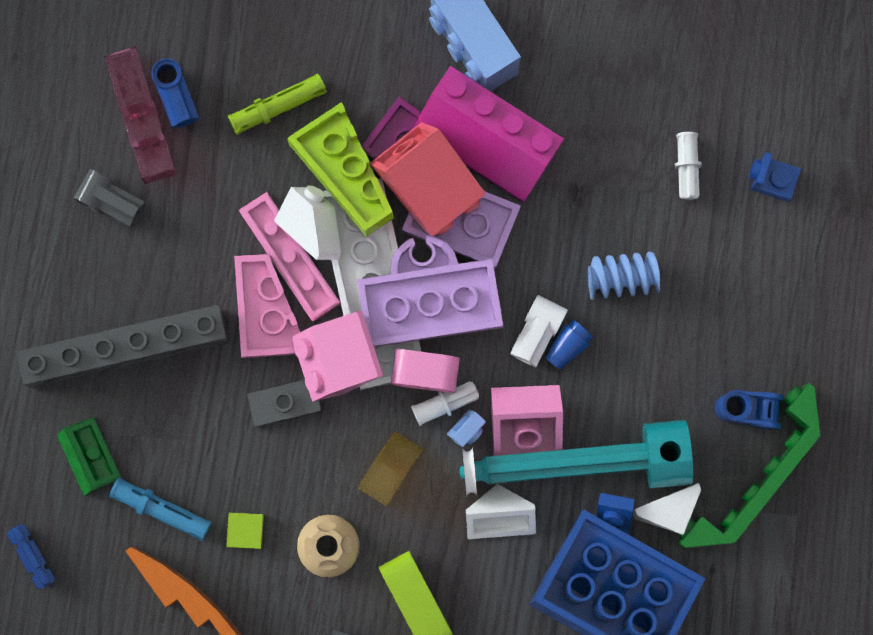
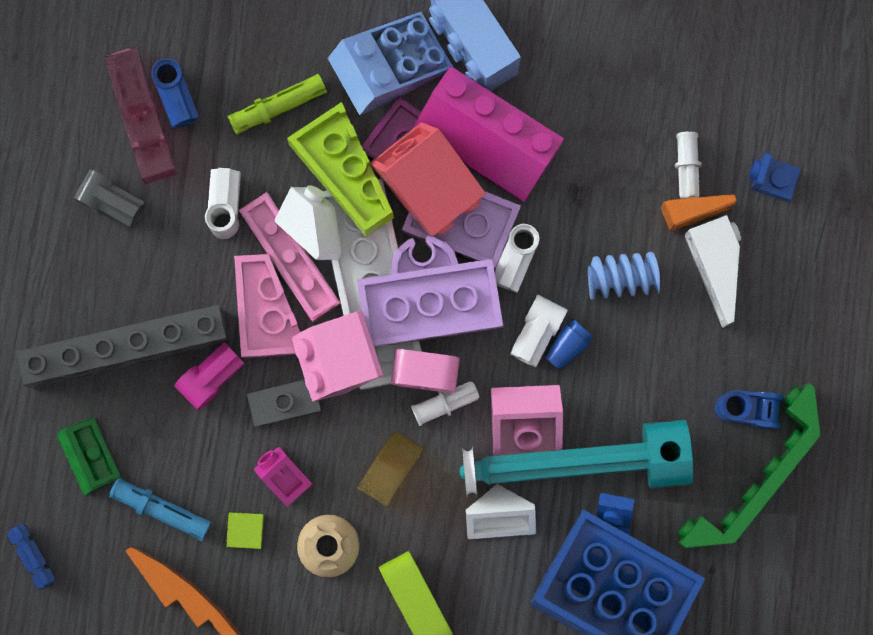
(203, 382): none -> dark pink piece
(223, 200): none -> white piece
(282, 476): none -> dark pink bracket
(388, 61): none -> light blue slope
(467, 428): light blue plate -> none
(515, 261): none -> white piece
(670, 511): white slope -> none
(687, 211): none -> orange slope
(717, 259): none -> white slope

